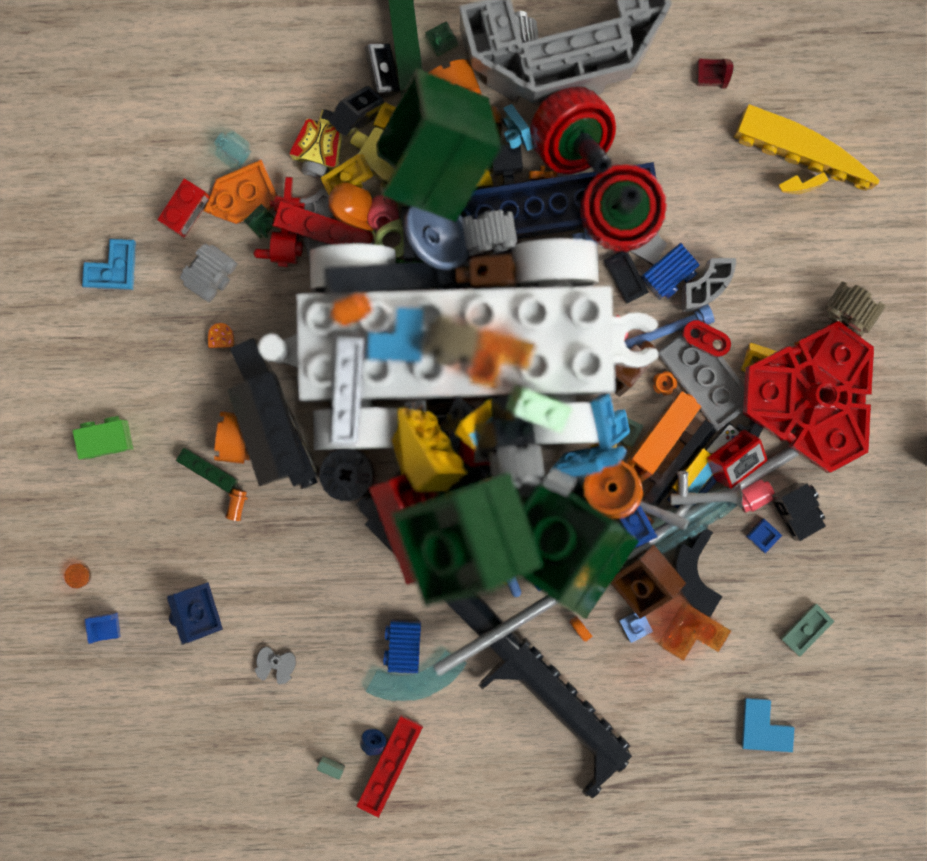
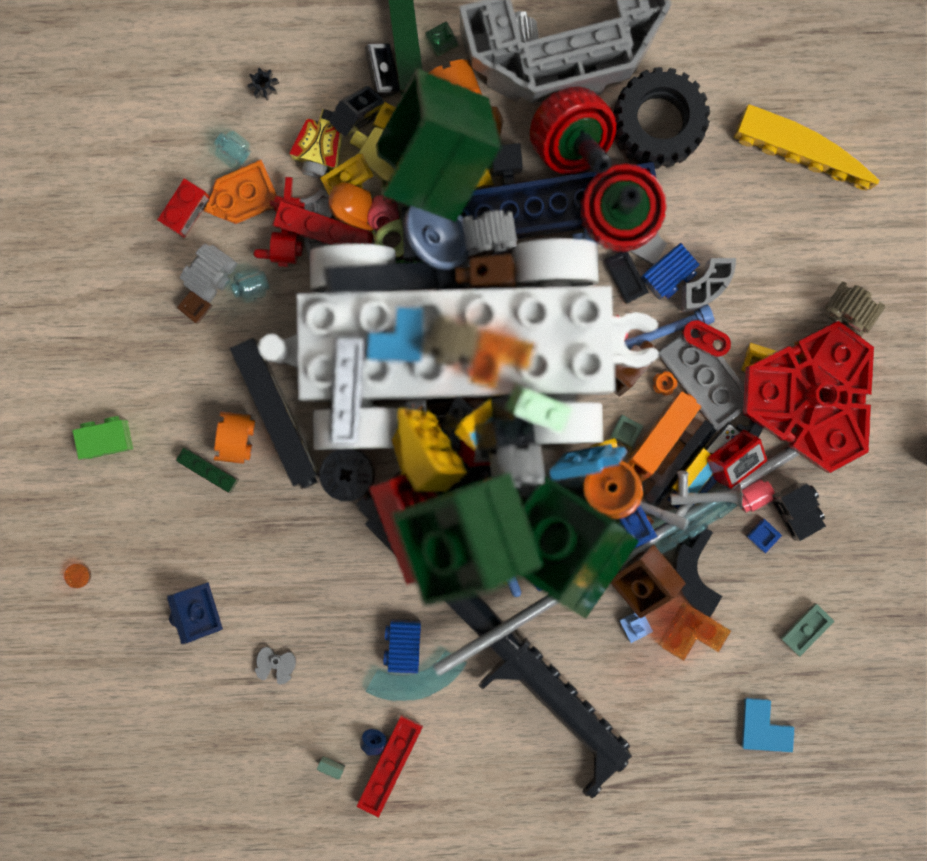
(102, 627): blue panel -> none
(117, 272): dark azure tile -> none
(194, 307): none -> reddish brown plate
(220, 336): orange tile -> none
(236, 504): orange pin -> none
(250, 285): none -> clear light blue head
(257, 82): none -> black gear
(260, 221): clear green tile -> none
(267, 429): black slope -> none
(351, 309): orange brick -> none
(517, 129): medium azure plate -> none
(537, 175): orange piece -> none
(559, 482): light grey tile -> none
(580, 629): orange tile -> none
(610, 425): dark azure tile -> none
(679, 92): none -> black tyre
(714, 72): dark red tile -> none
(795, 186): yellow slope -> none

